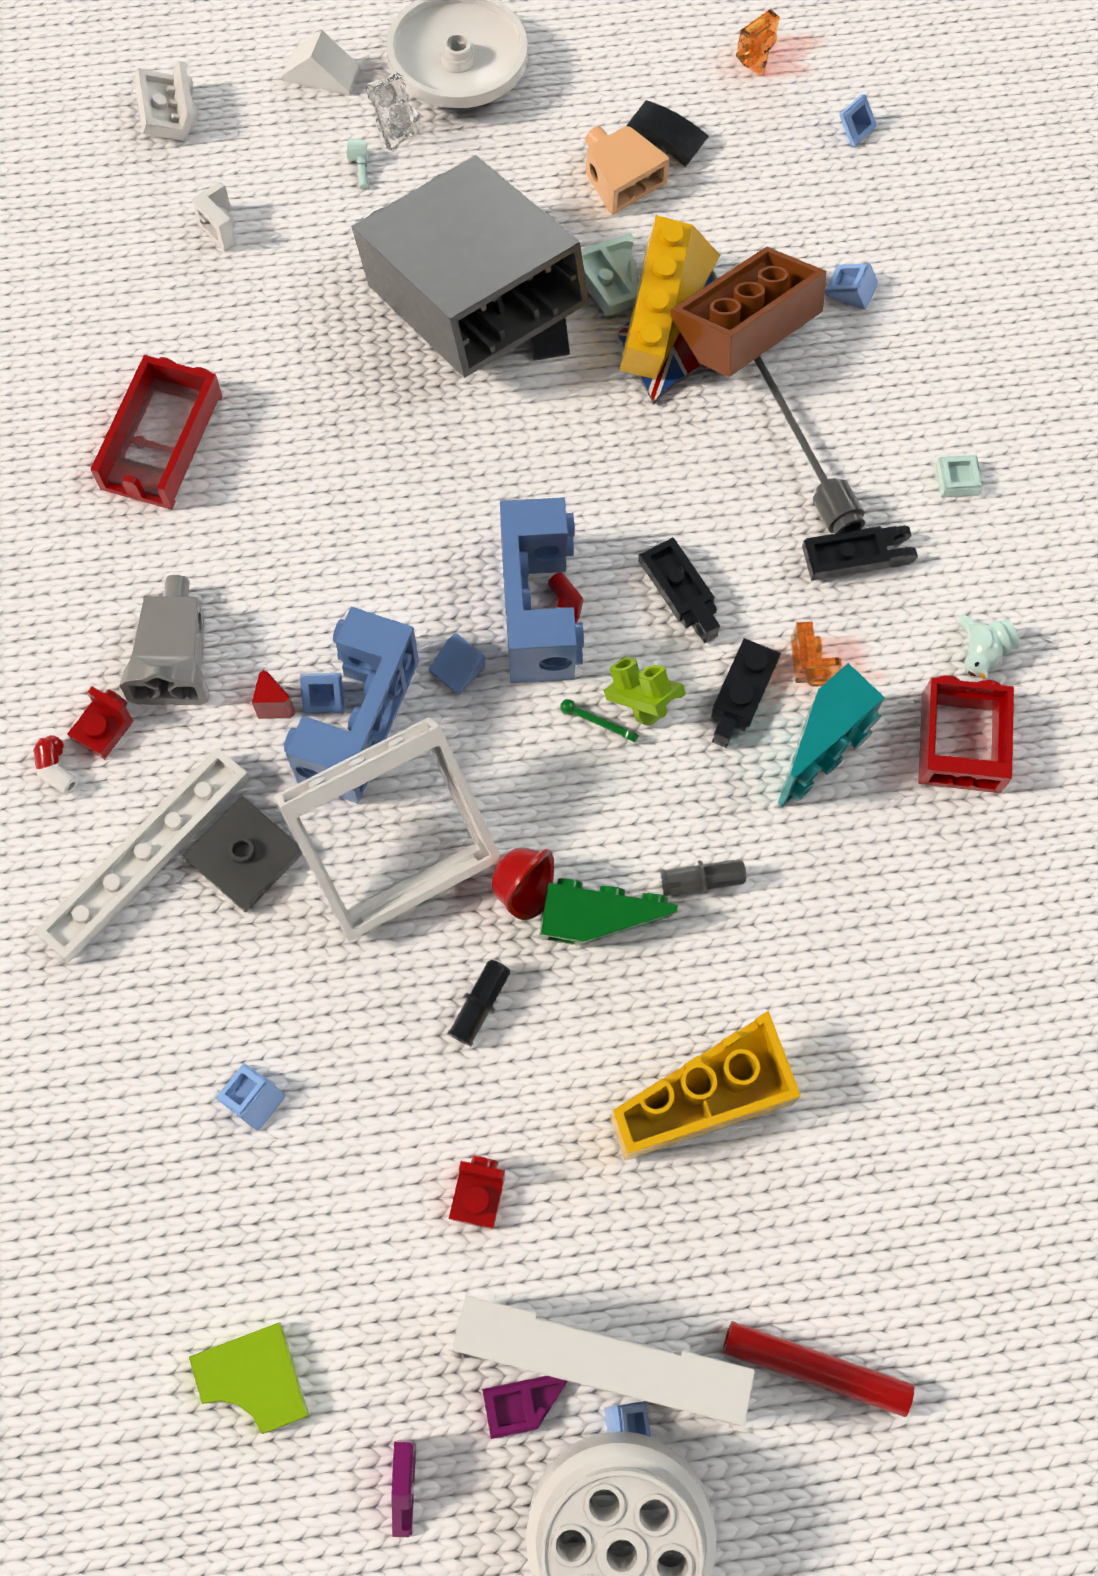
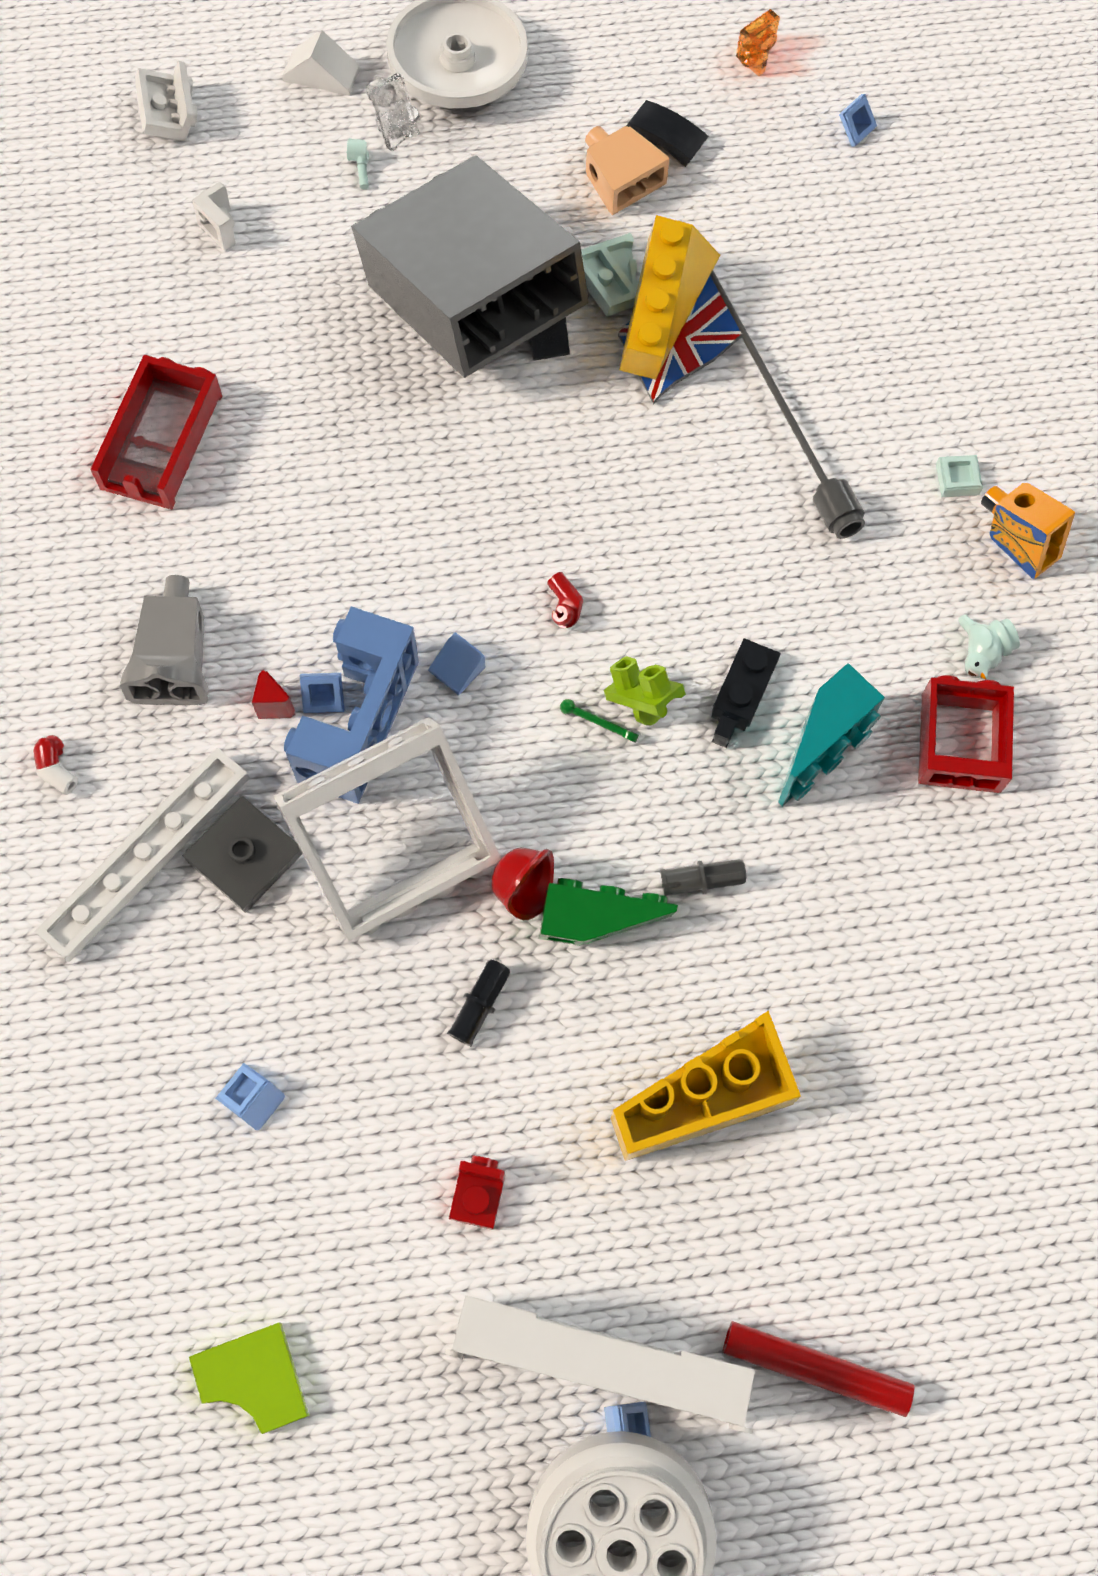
(101, 722): red bracket -> none
(403, 1487): magenta tile -> none
(520, 1404): magenta tile -> none
(534, 541): medium blue plate -> none
(681, 588): black hinge -> none
(750, 309): dark orange slope -> none
(807, 657): clear orange bracket -> none
(853, 284): light blue slope -> none
(857, 551): black hinge -> none
(1029, 526): none -> light orange torso

